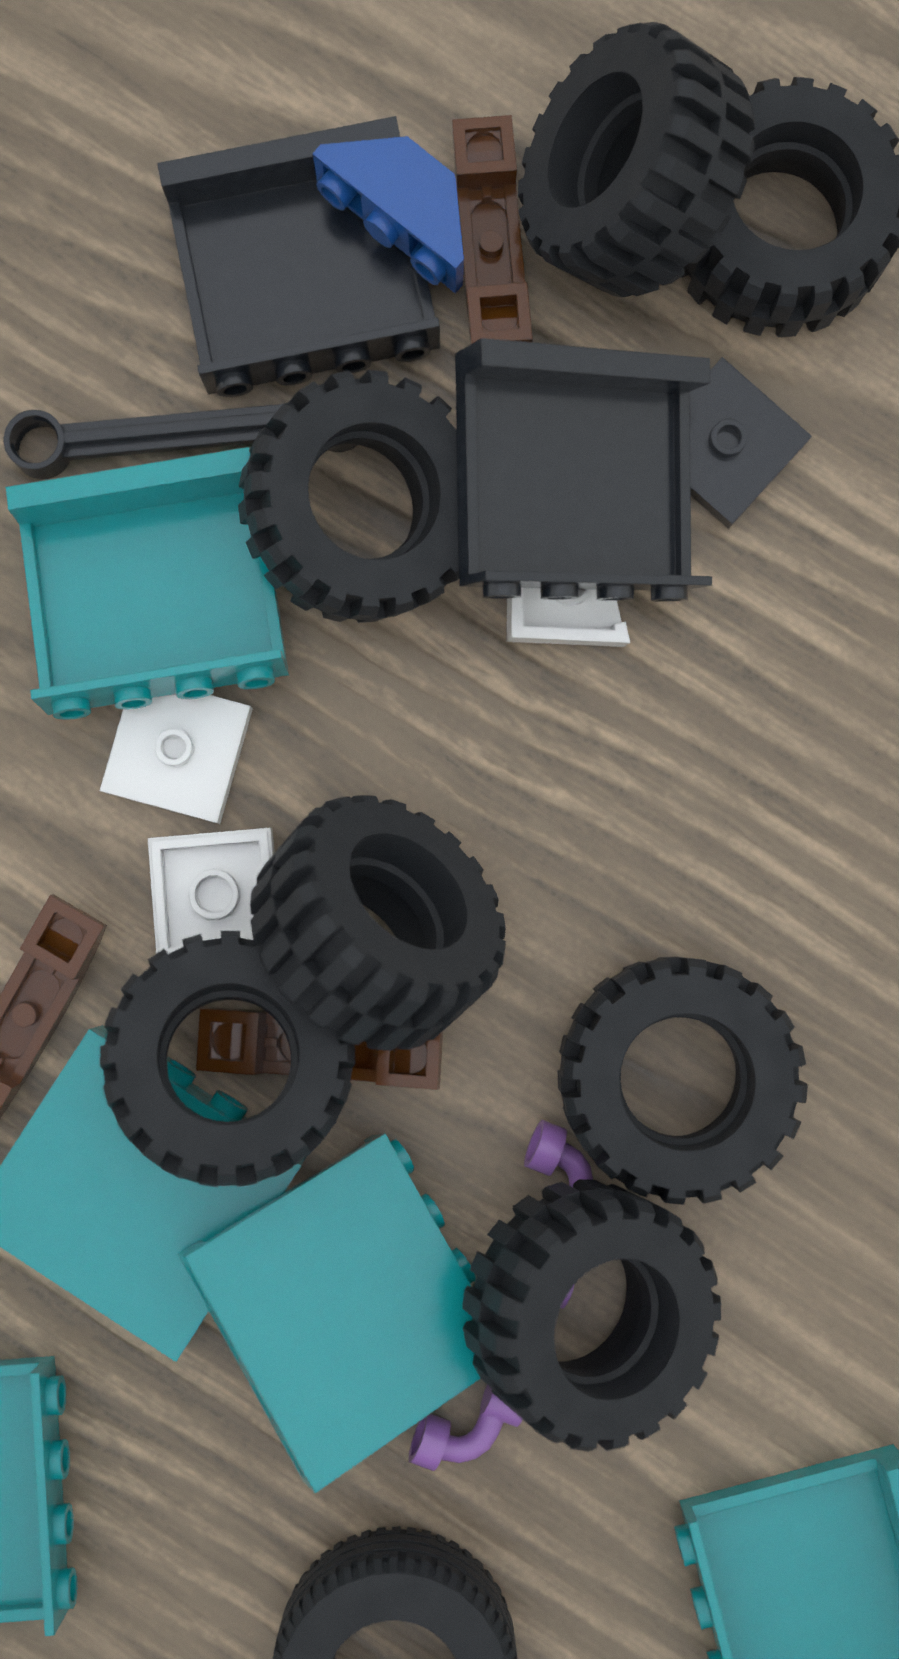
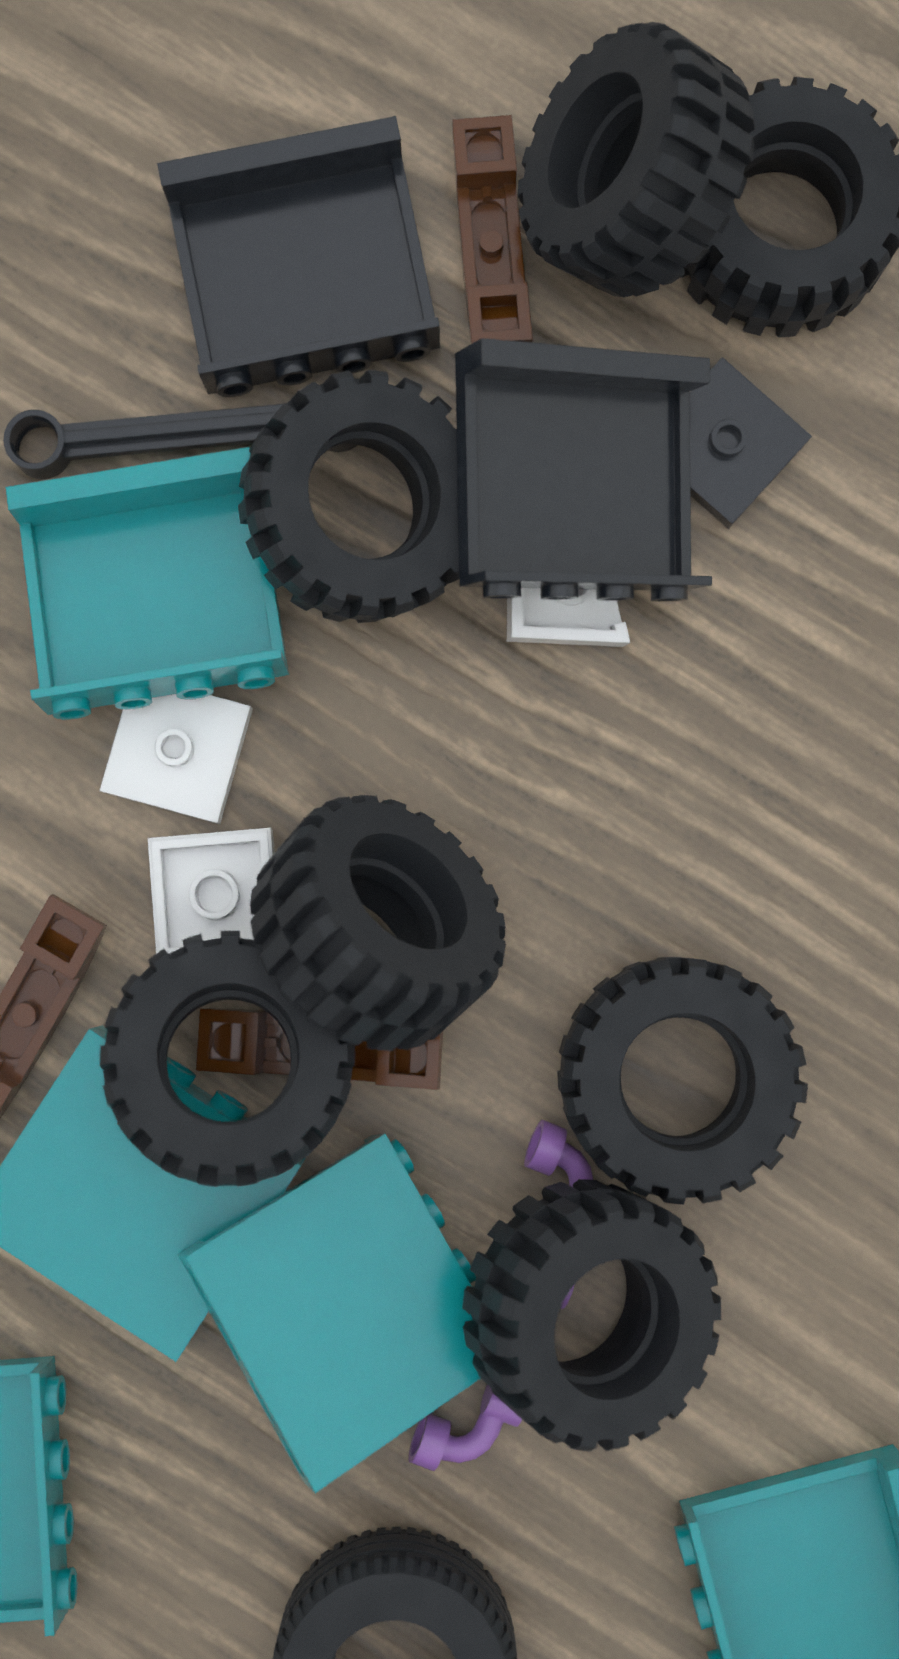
(401, 198): blue slope -> none

